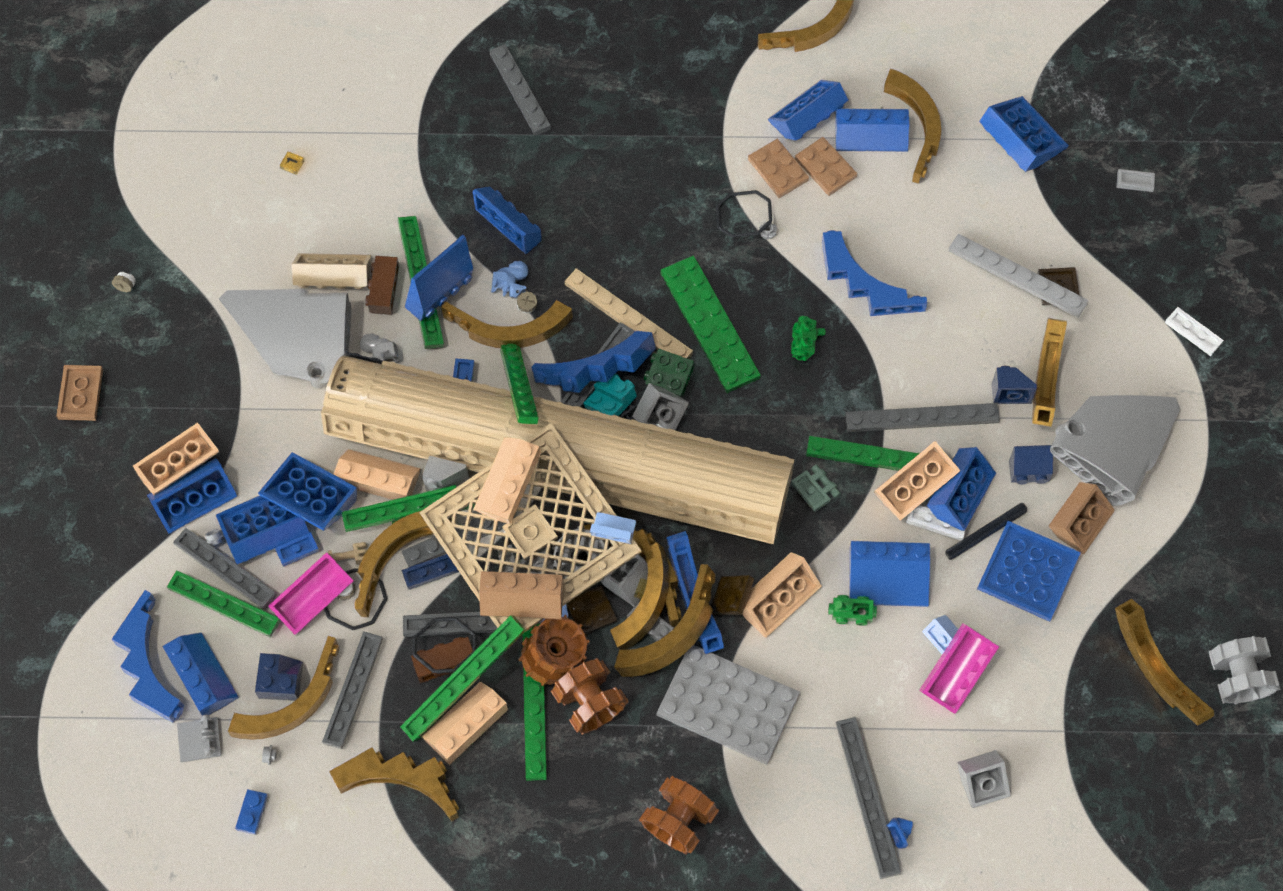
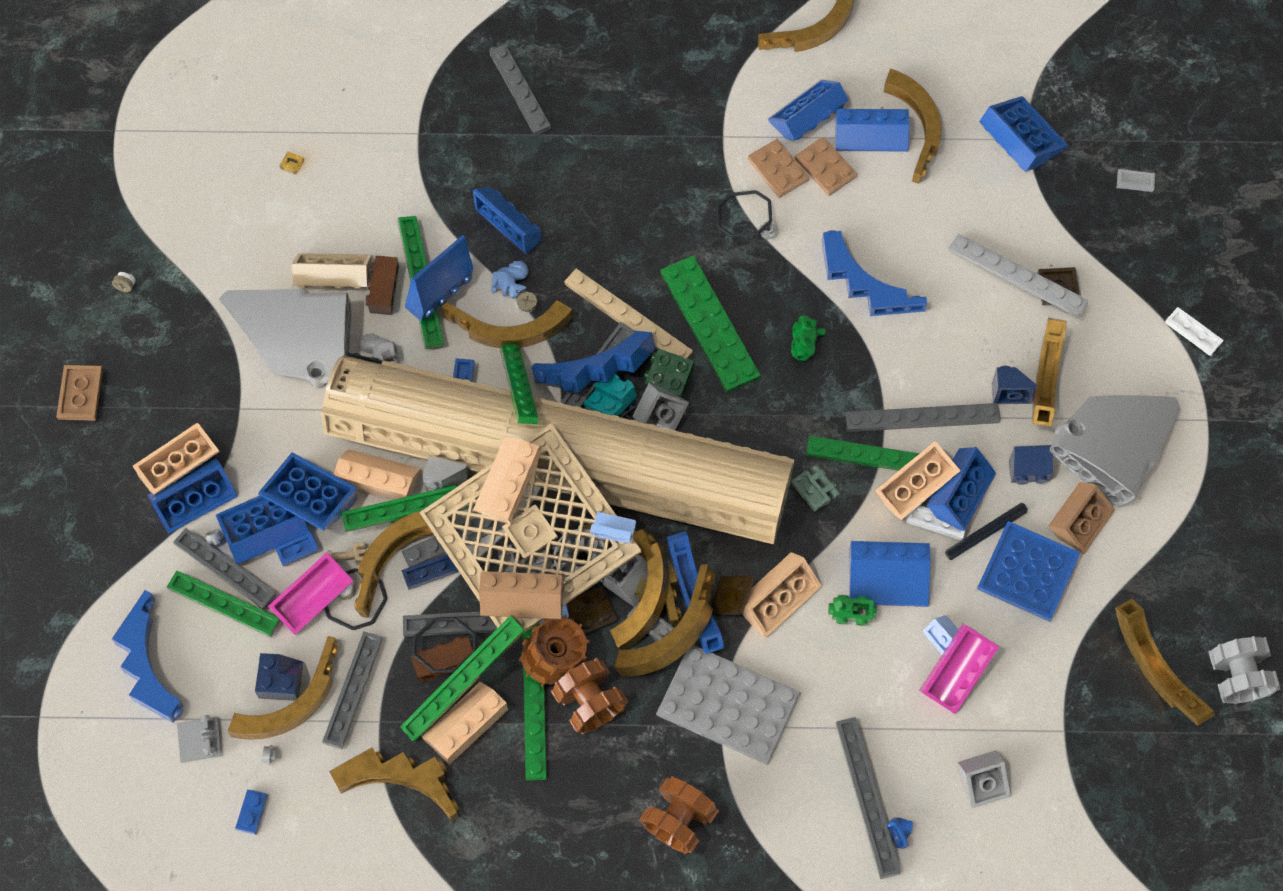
(200, 672): blue slope -> none

